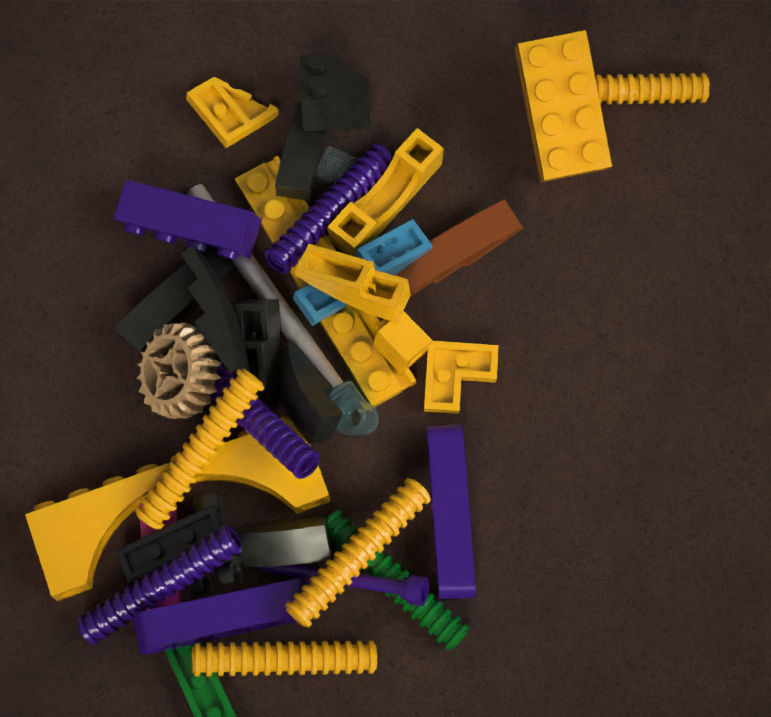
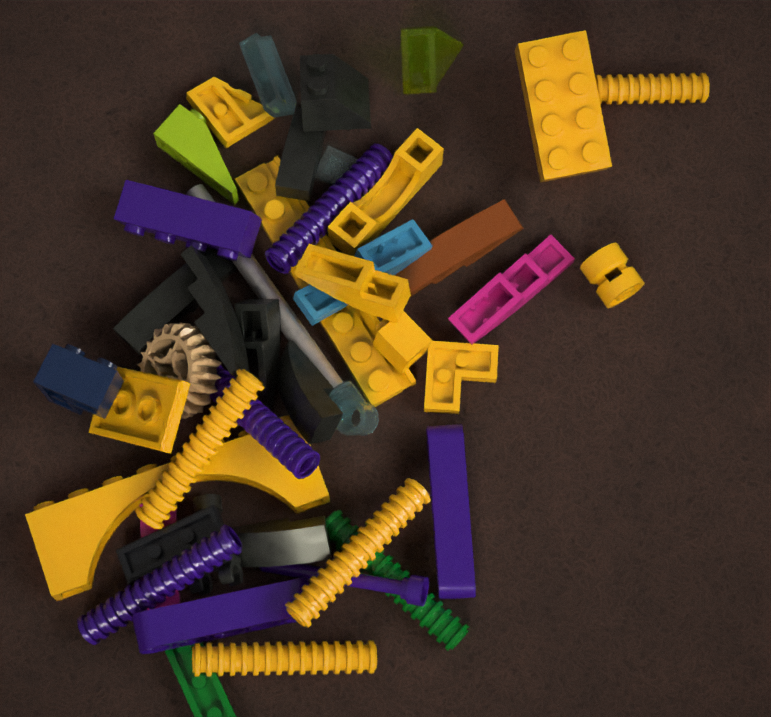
(77, 381): none -> dark blue brick
(144, 411): none -> yellow tile
(192, 145): none -> lime slope
(268, 75): none -> clear light blue piece
(425, 57): none -> clear neon green slope
(511, 290): none -> dark pink slope
(605, 265): none -> yellow wheel

